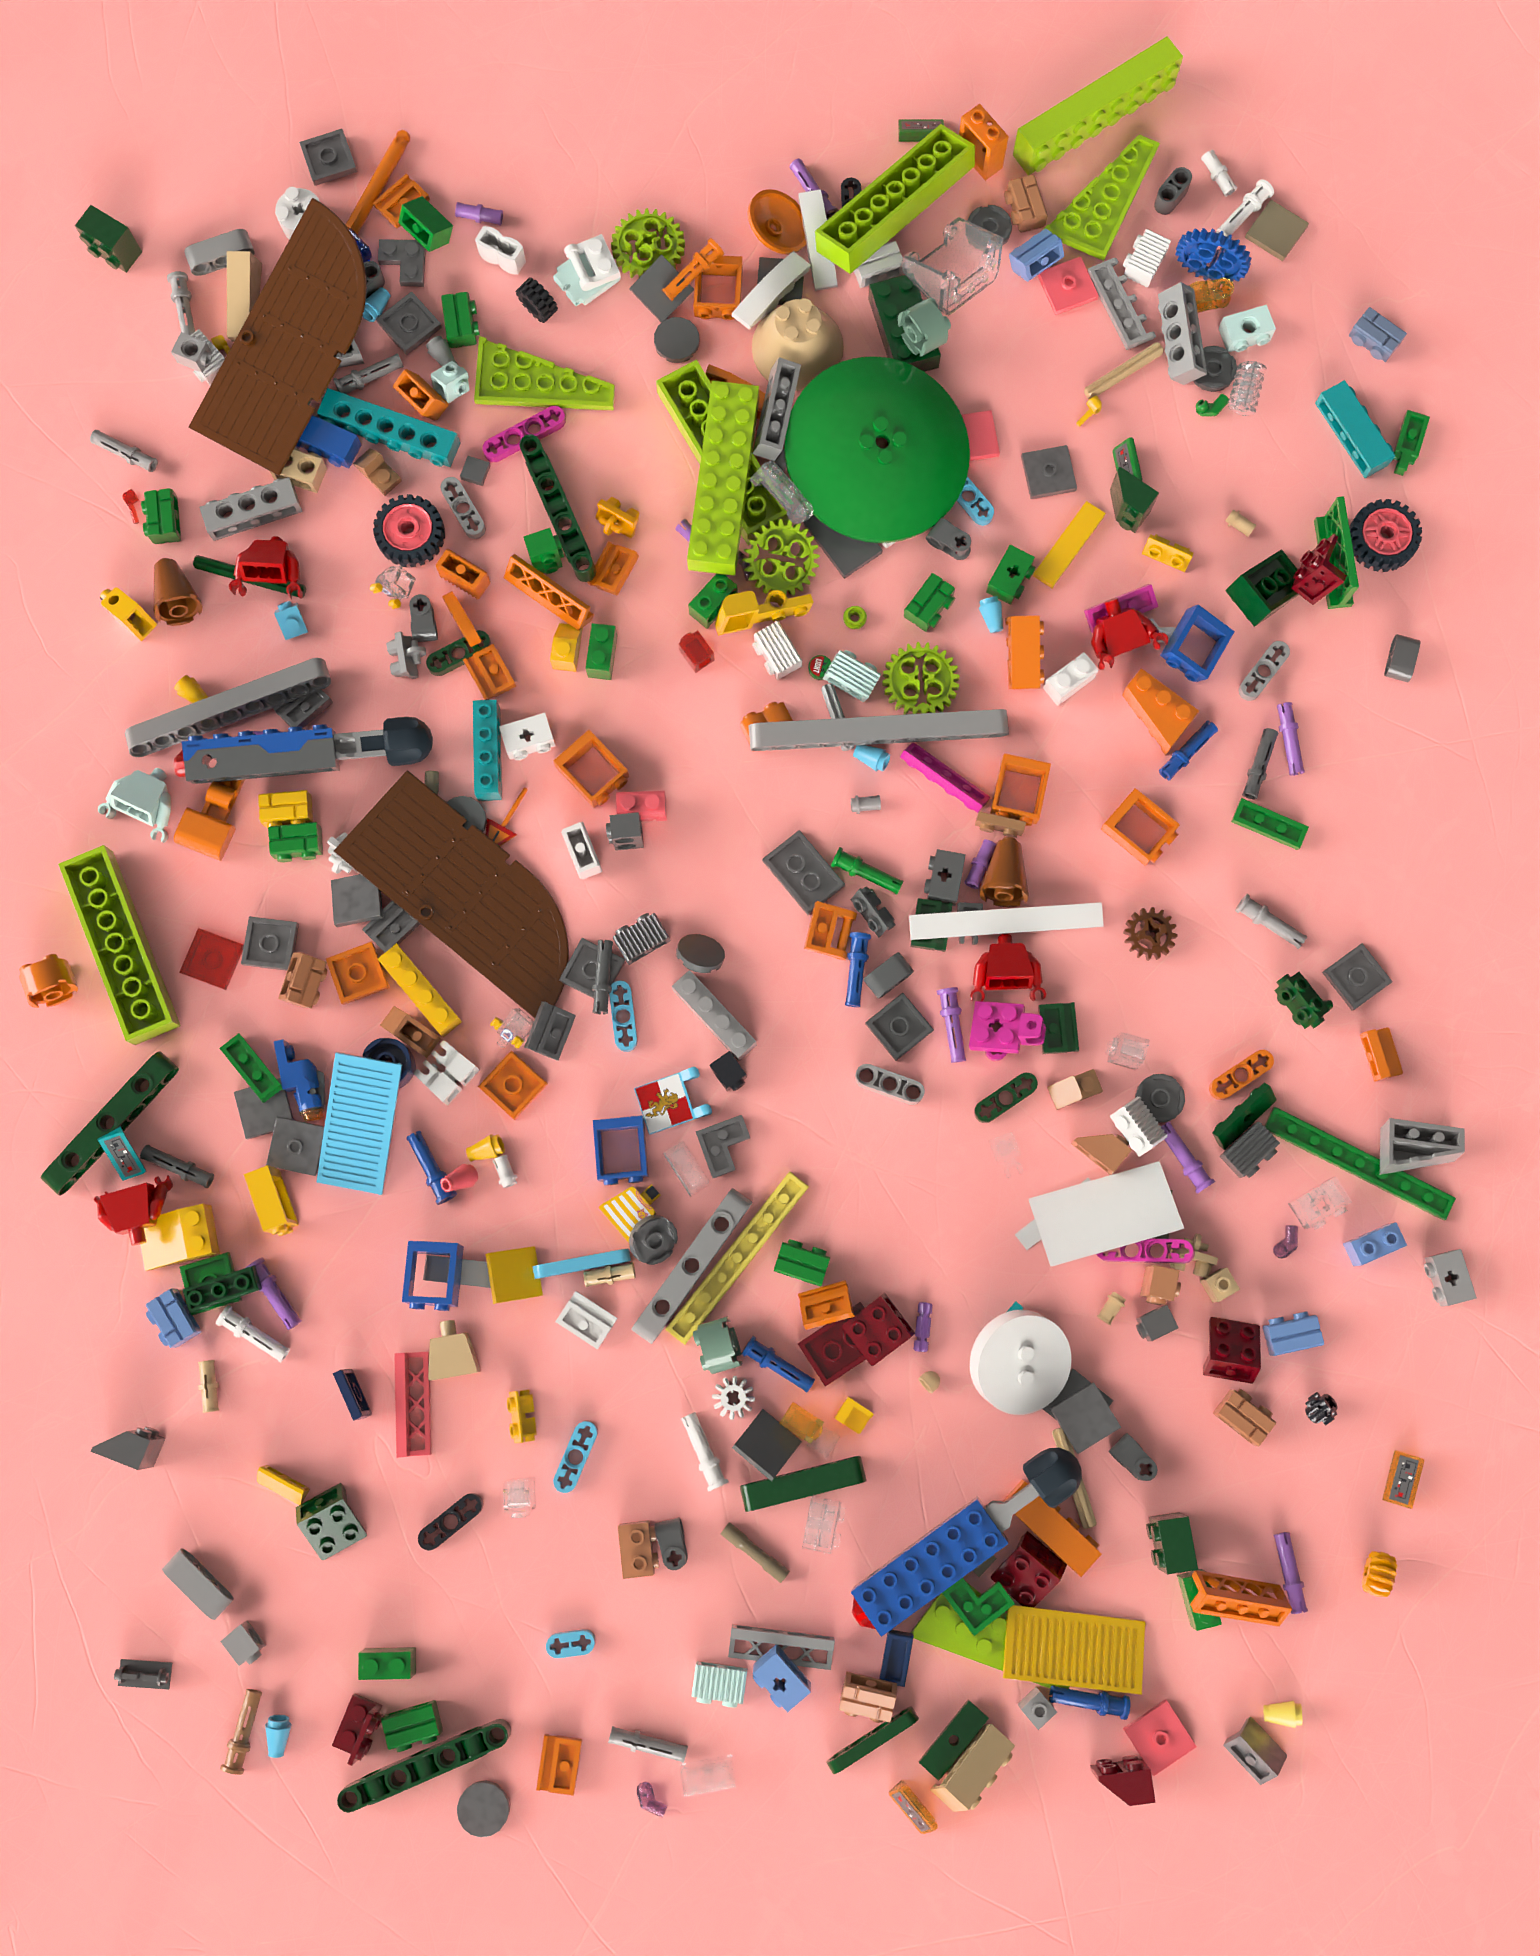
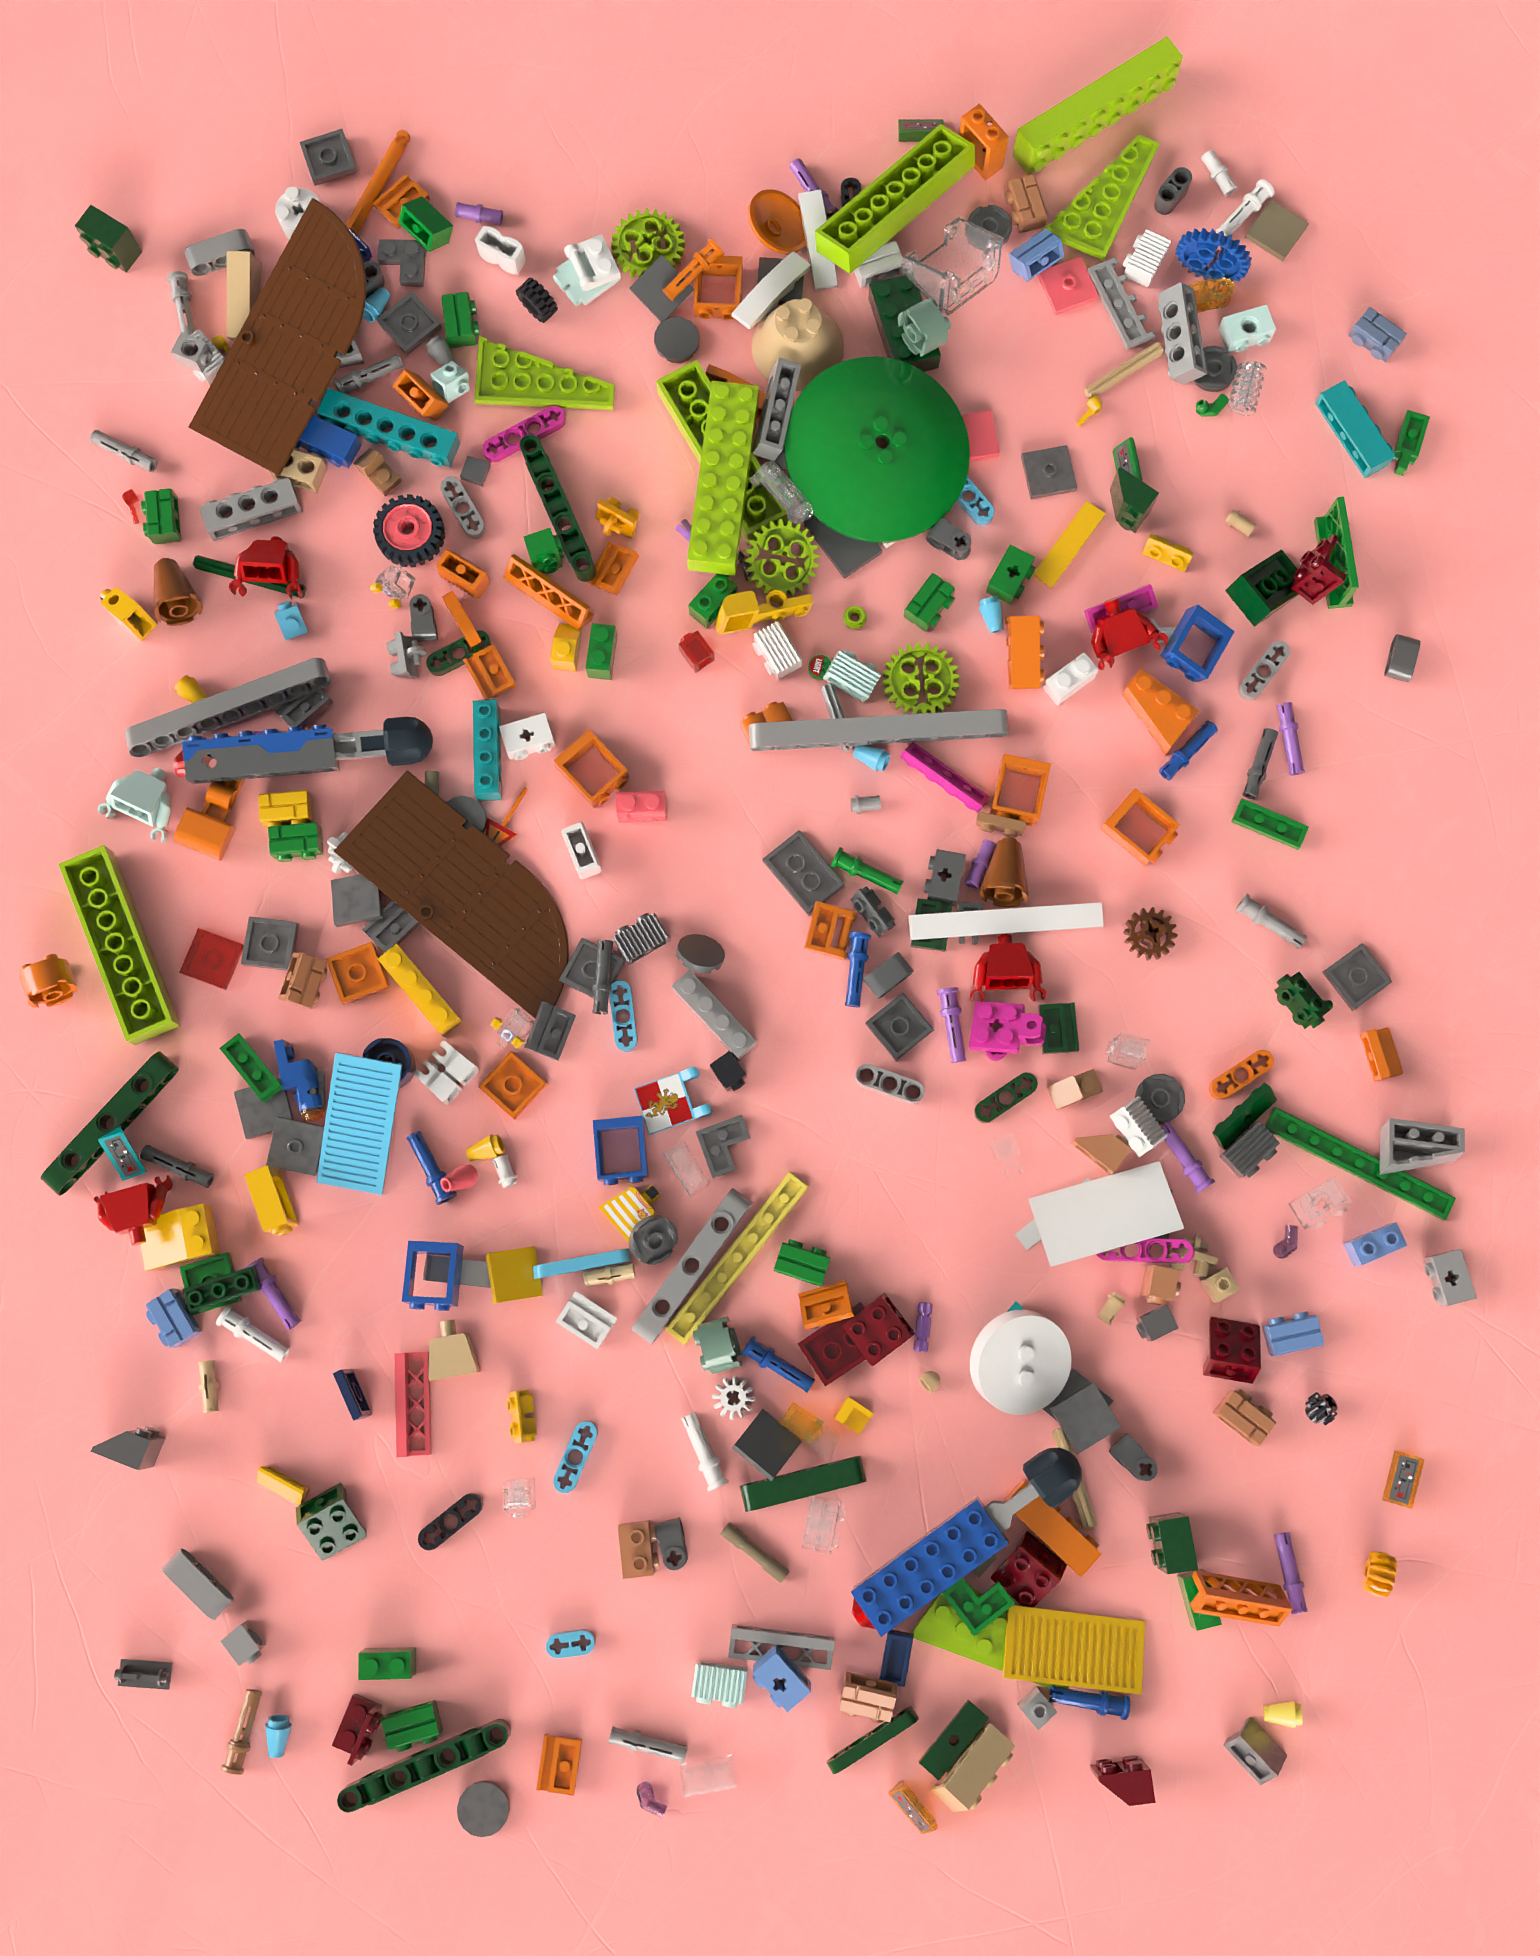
(410, 1031): nougat slope -> none
(625, 831): dark grey brick -> none
(1159, 1737): coral plate -> none
(1396, 524): wheel -> none

